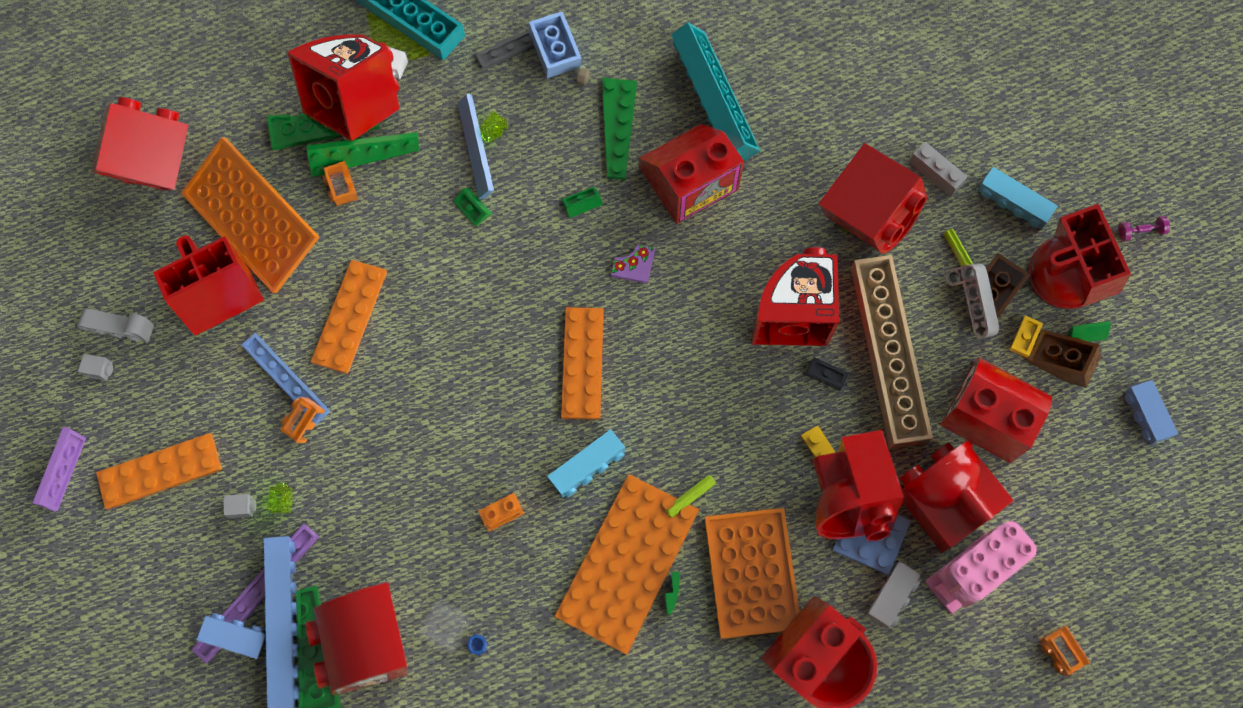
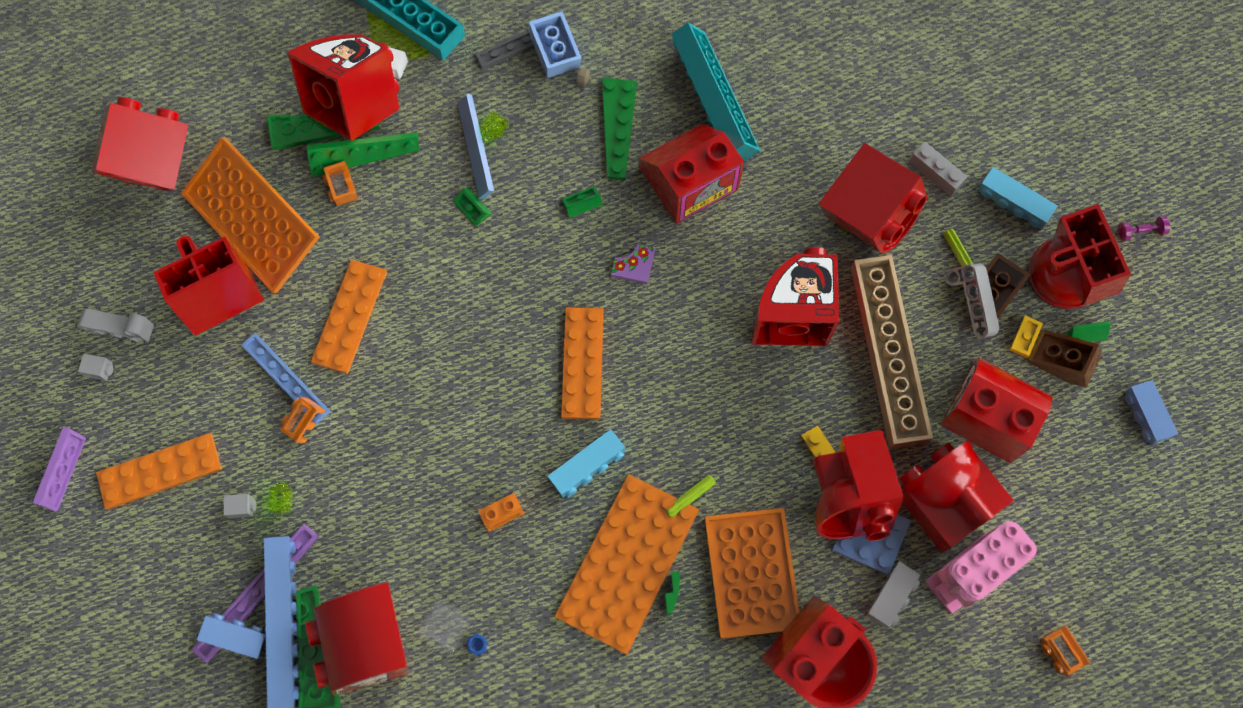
(827, 374): black plate -> none

